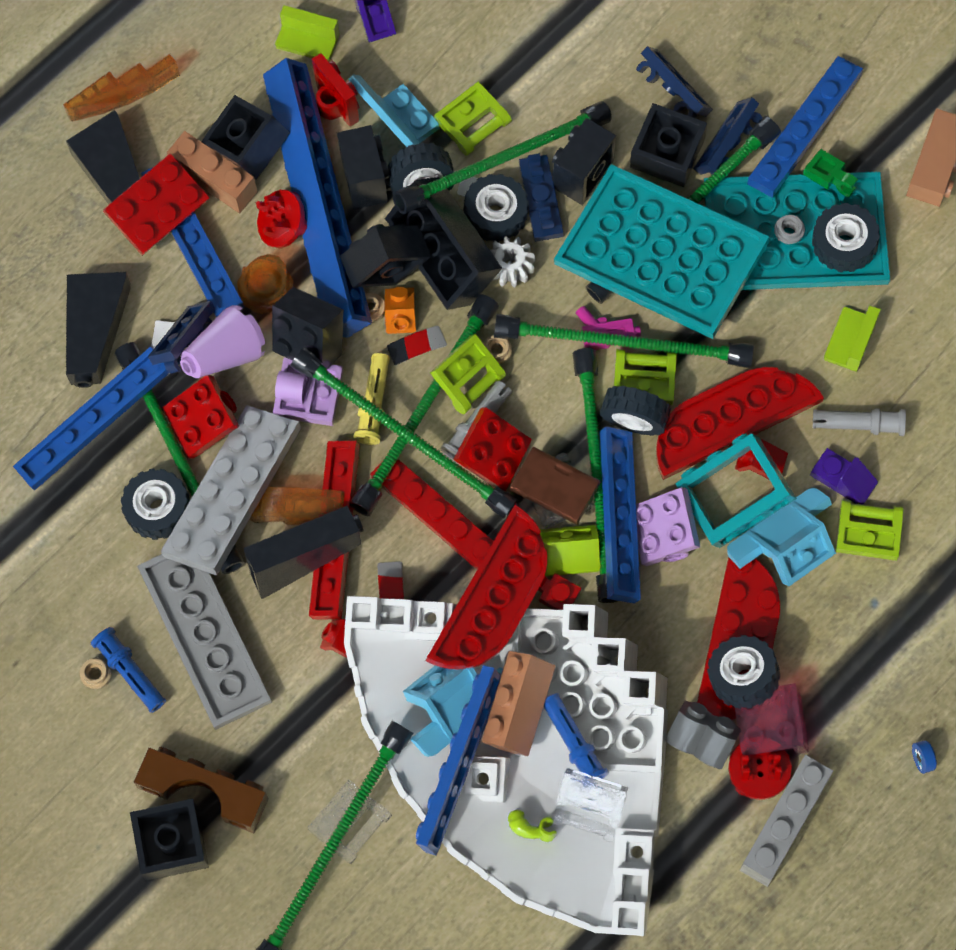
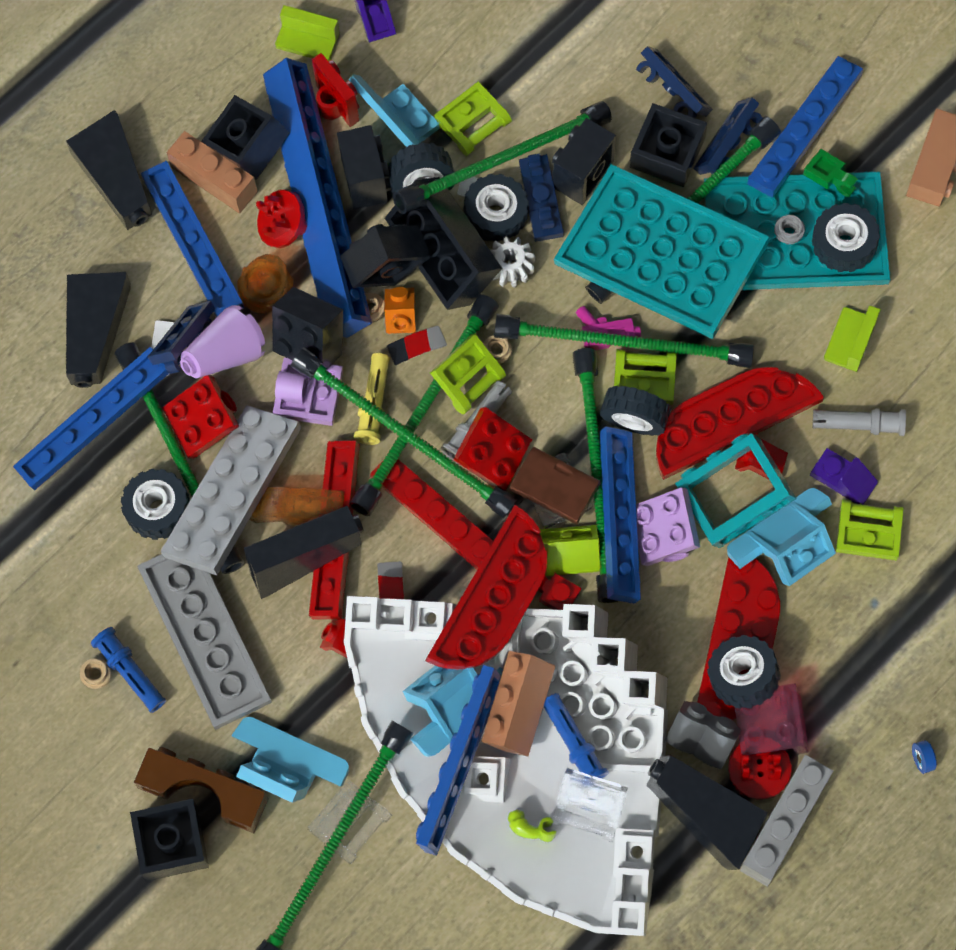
(113, 93): clear orange slope -> none
(156, 204): red plate -> none
(284, 762): none -> medium azure plate
(710, 811): none -> black slope

